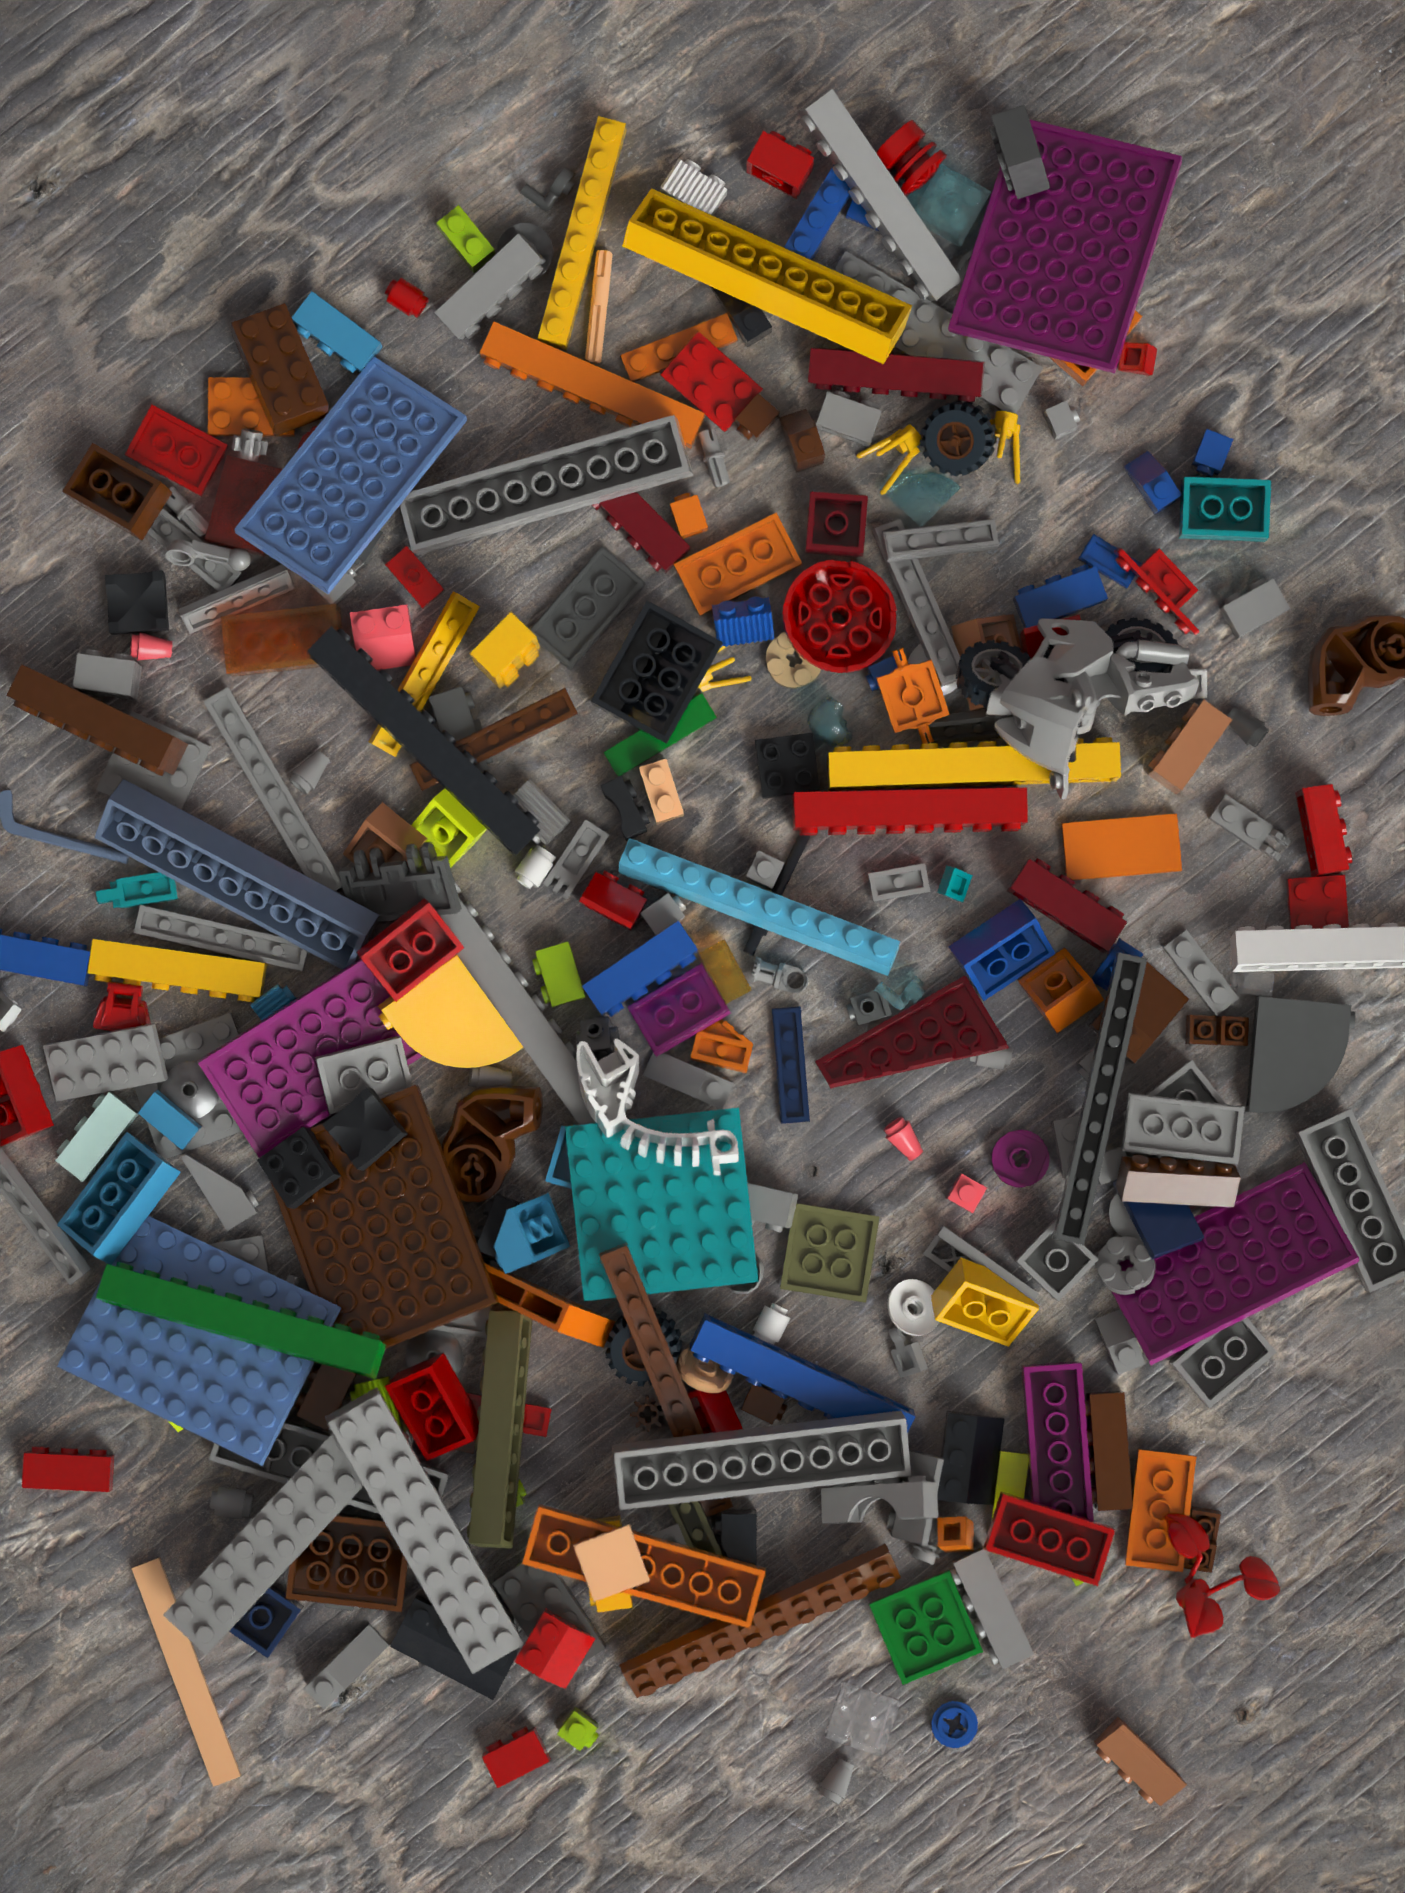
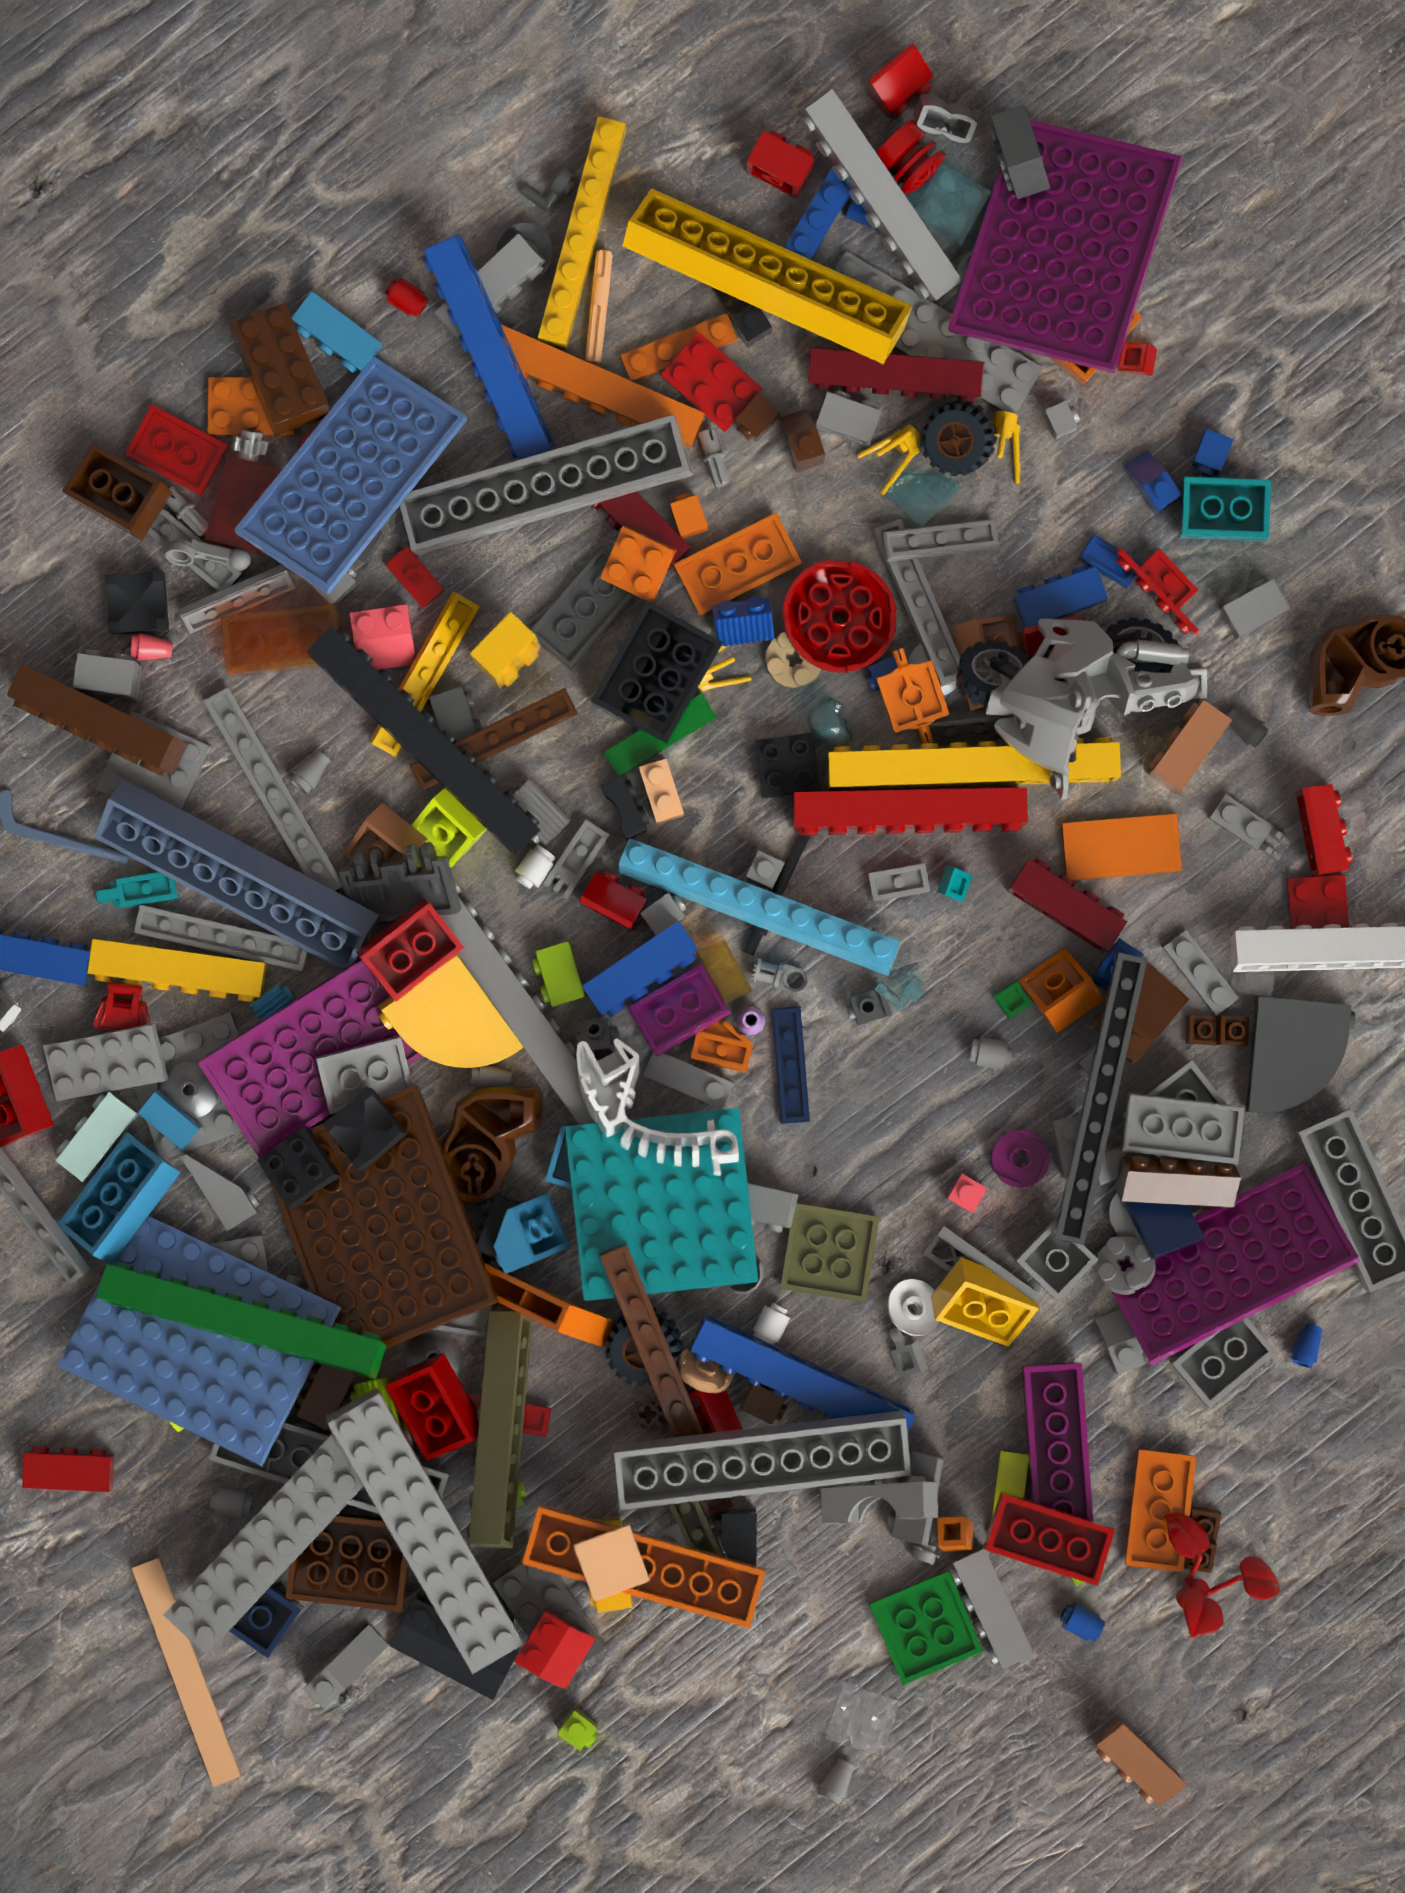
(466, 239): lime brick -> none
(489, 348): none -> blue brick
(516, 1756): red brick -> none
(638, 563): none -> orange plate
(693, 187): white brick -> none
(744, 1027): none -> lavender cone
(771, 1618): reddish brown plate -> none
(836, 524): dark red brick -> none
(900, 82): none -> red slope
(903, 1138): coral cone -> none
(929, 1033): dark red wing -> none
(951, 119): none -> light grey brick
(958, 1737): blue gear -> none
(970, 1458): black slope -> none
(1002, 949): blue slope -> none
(1012, 1000): none -> green tile
(1082, 1622): none -> blue brick
(1109, 1450): reddish brown brick -> none
(1307, 1346): none -> blue cone

